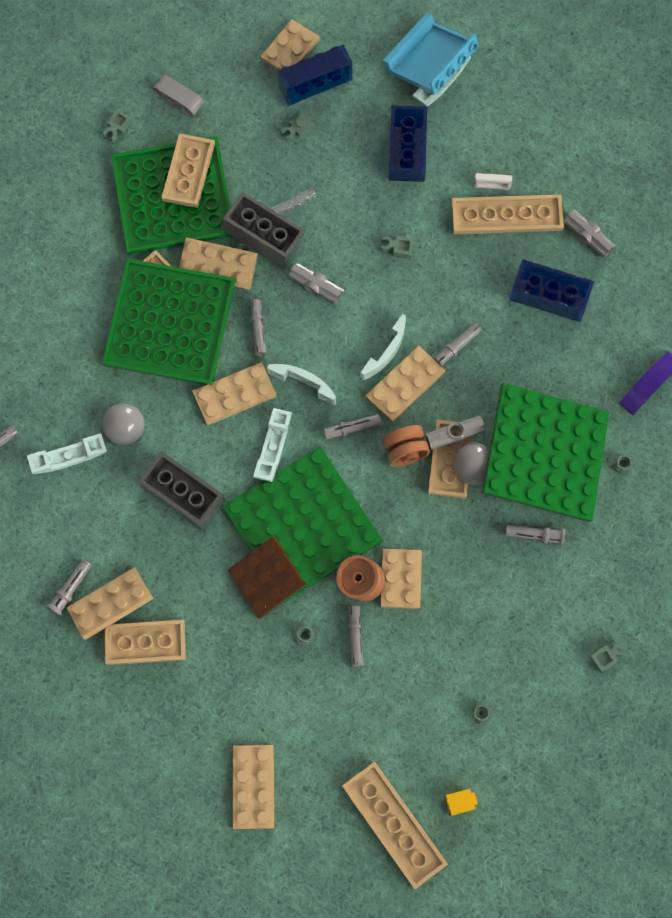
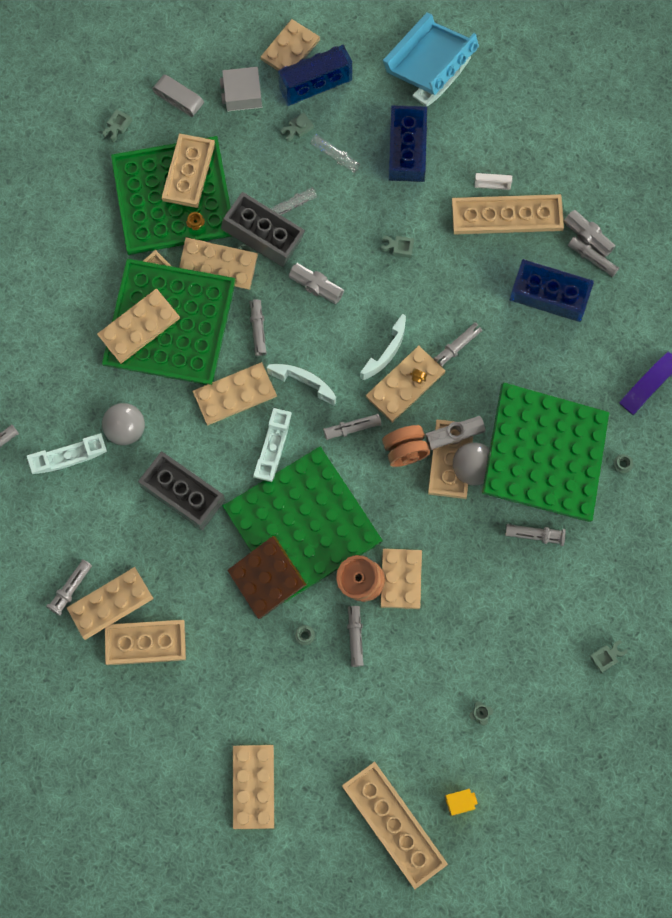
(138, 326): none -> tan plate
(195, 216): none -> pearl gold plate
(241, 89): none -> light grey piece
(341, 157): none -> clear pin
(418, 376): none -> pearl gold plate
(593, 256): none -> light grey pin

